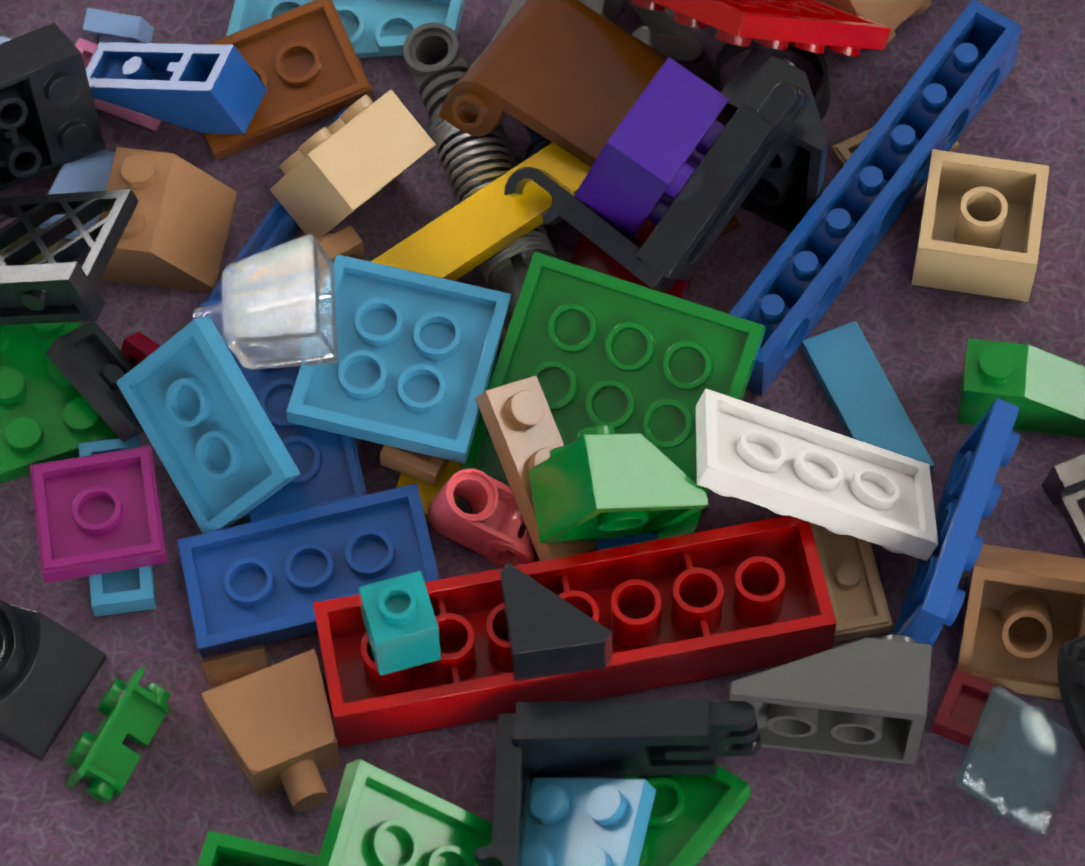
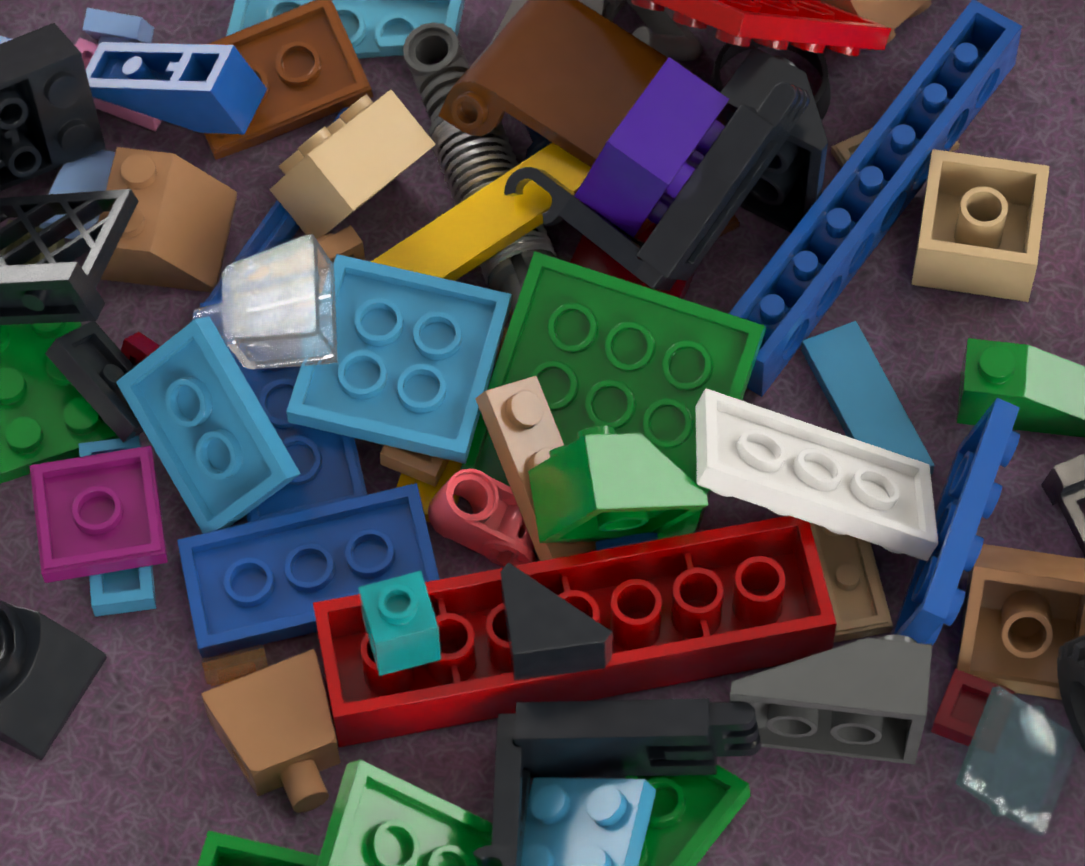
(128, 713): green hinge -> none

